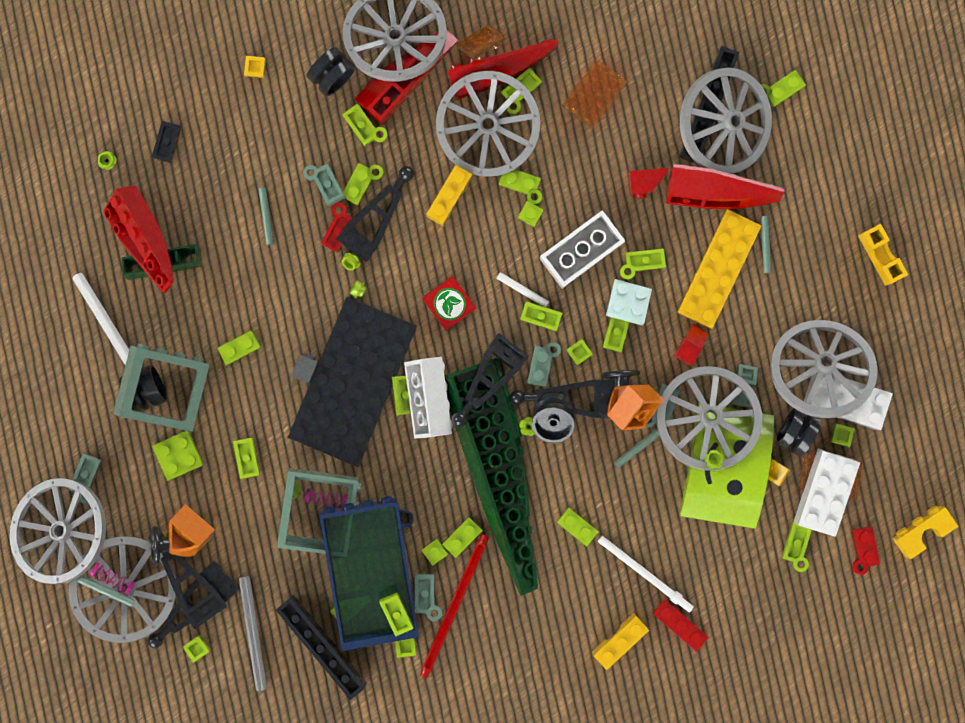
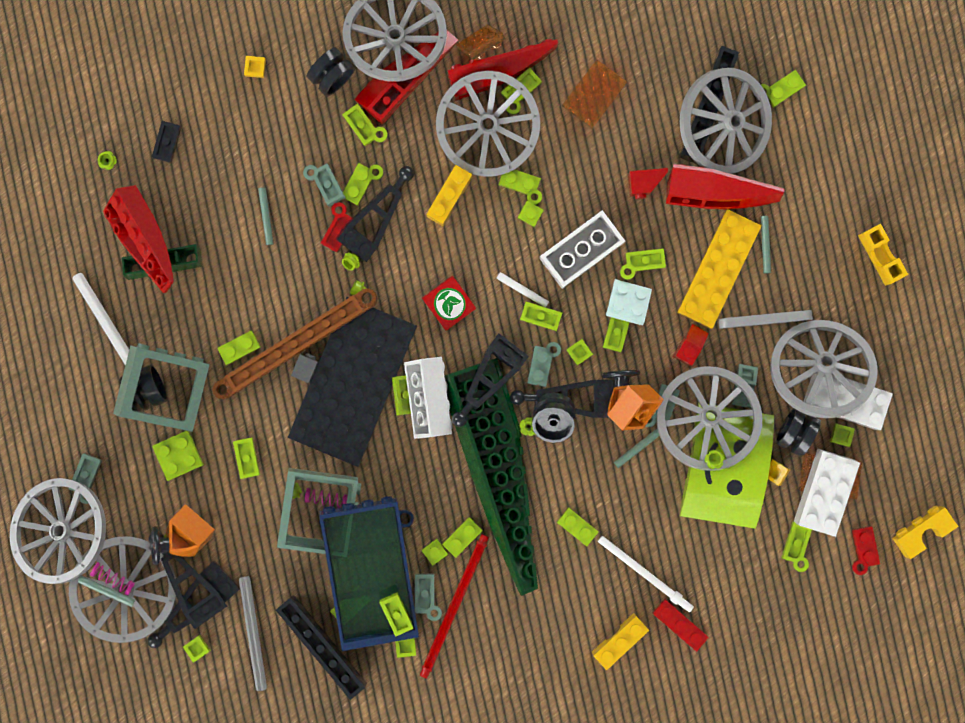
(295, 344): none -> dark orange plate
(765, 319): none -> light grey beam

